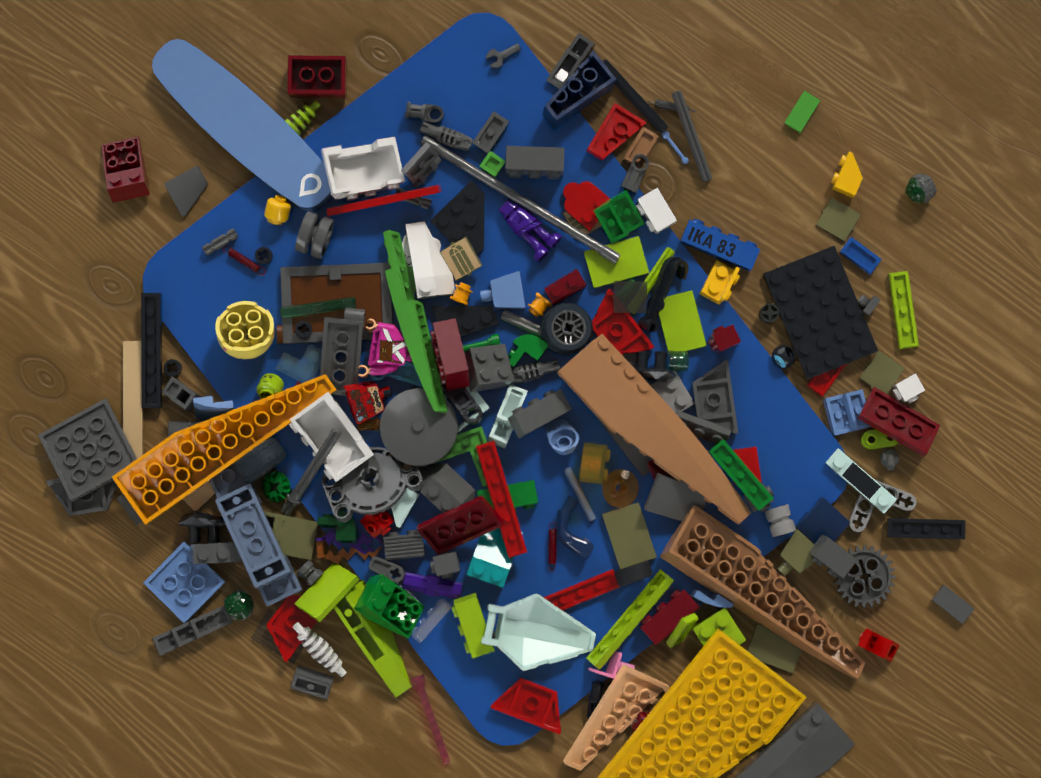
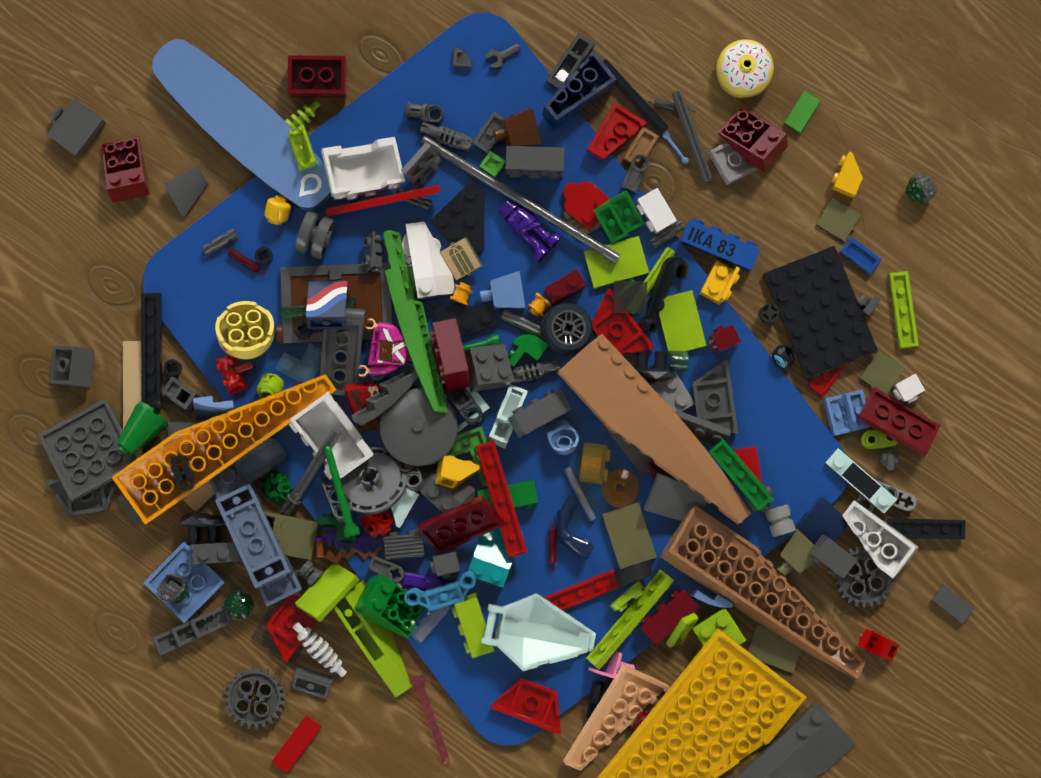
(71, 366): none -> dark grey slope
(75, 127): none -> dark grey piece
(140, 429): none -> green cone
(173, 589): none -> dark grey piece
(178, 474): none -> black beam
(232, 373): none -> red piece
(237, 693): none -> dark grey gear
(296, 744): none -> red tile
(302, 148): none -> lime hinge
(327, 304): none -> panel
(350, 527): none -> green piece
(372, 244): none -> dark grey hinge
(390, 392): none -> dark grey slope
(442, 595): none -> dark azure plate
(454, 472): none -> yellow slope
(461, 59): none -> dark grey tile
(518, 129): none -> reddish brown torso
(621, 602): none -> lime plate
(667, 234): none -> dark grey axle
(730, 163): none -> light grey plate
(742, 80): none -> cylinder
(754, 139): none -> dark red slope
(884, 544): none -> white wedge

